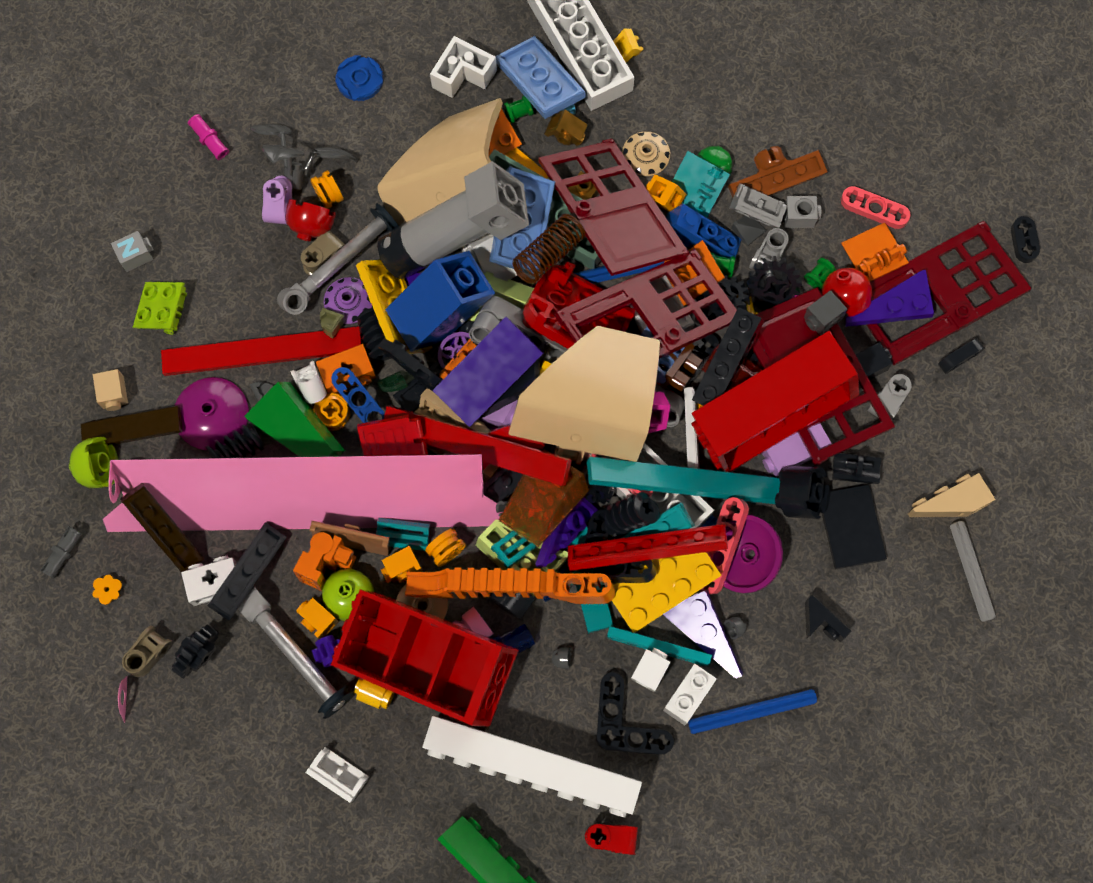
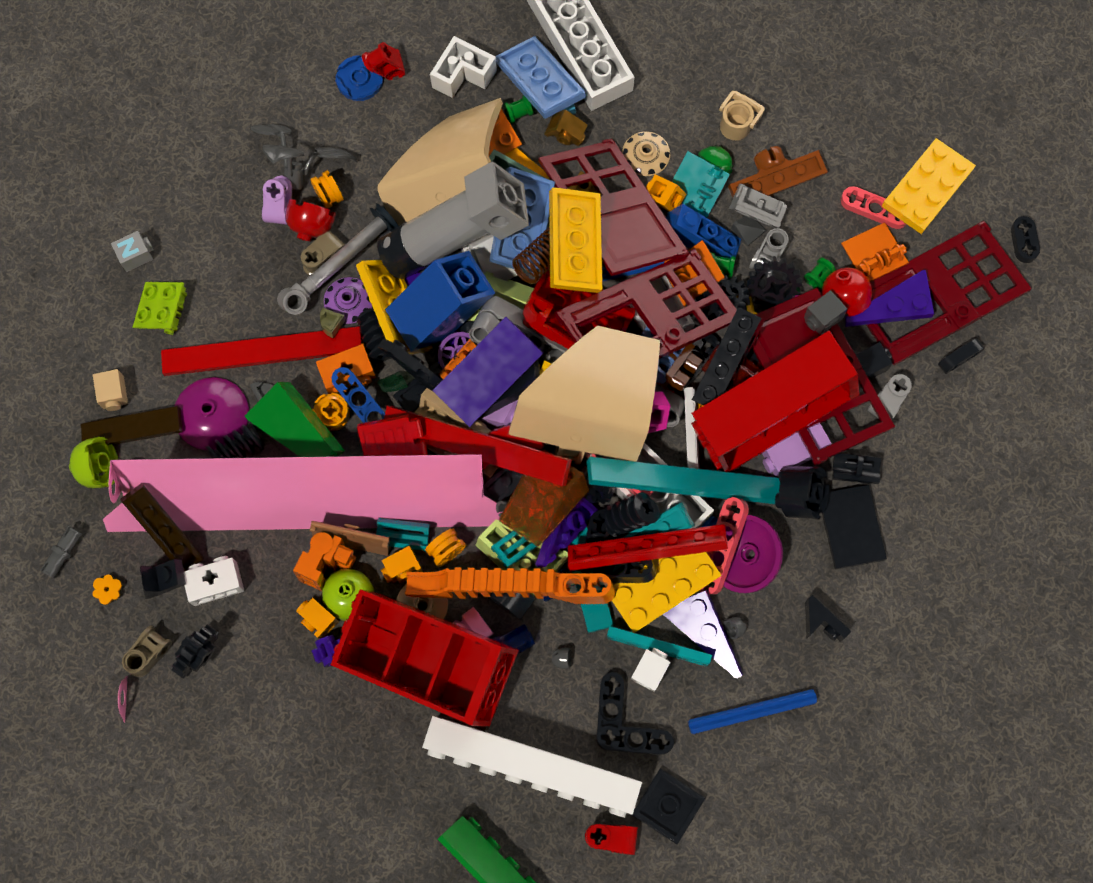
(162, 578): none -> black slope
(208, 137): dark pink pin -> none
(246, 571): black tile -> none
(257, 610): piece -> none
(310, 383): white piece -> none
(337, 774): white hinge -> none
(373, 694): yellow brick -> none
(384, 61): none -> red piece
(575, 240): none -> yellow plate
(627, 44): yellow tile -> none
(668, 806): none -> black tile
(689, 694): white brick -> none
(739, 115): none -> tan piece
(794, 219): light grey brick -> none
(928, 186): none -> yellow plate
(959, 501): tan slope -> none
(972, 571): light grey axle -> none

